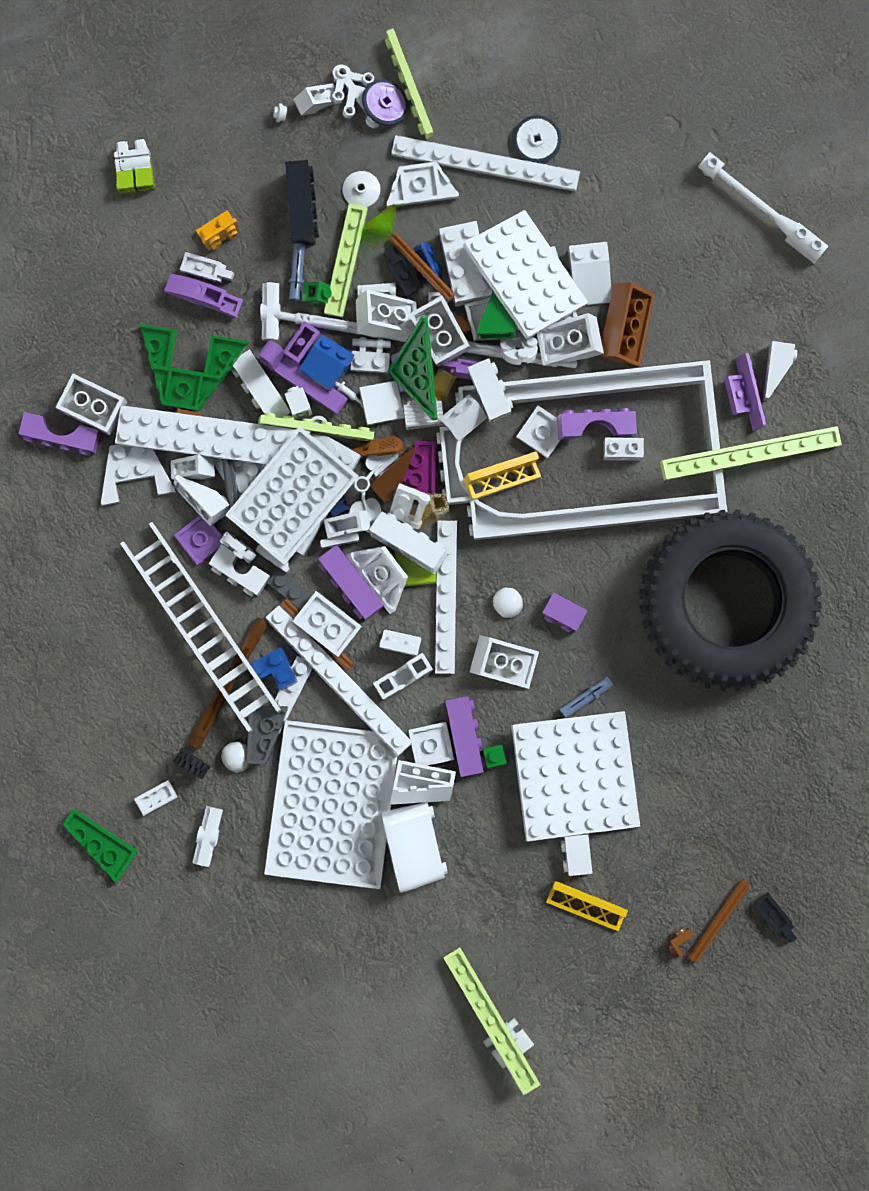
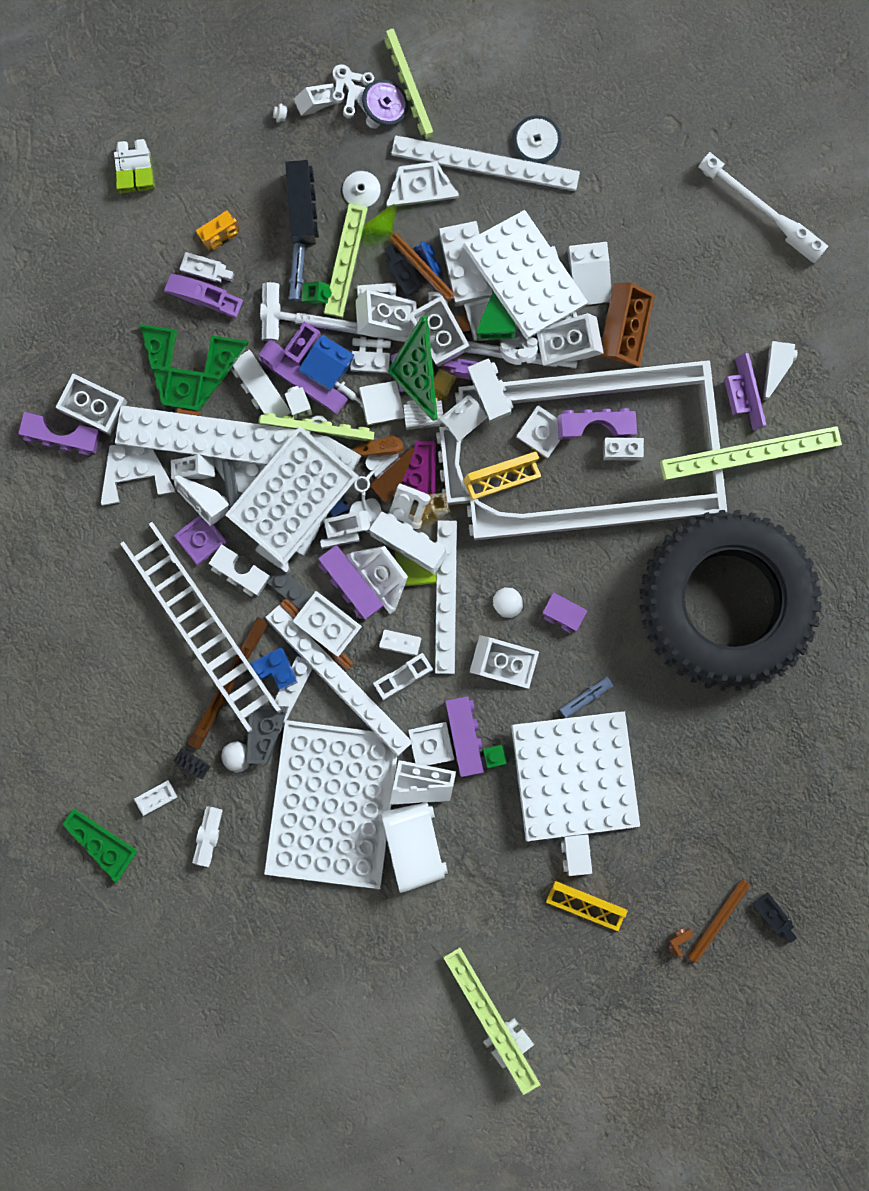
(238, 547): white plate -> none

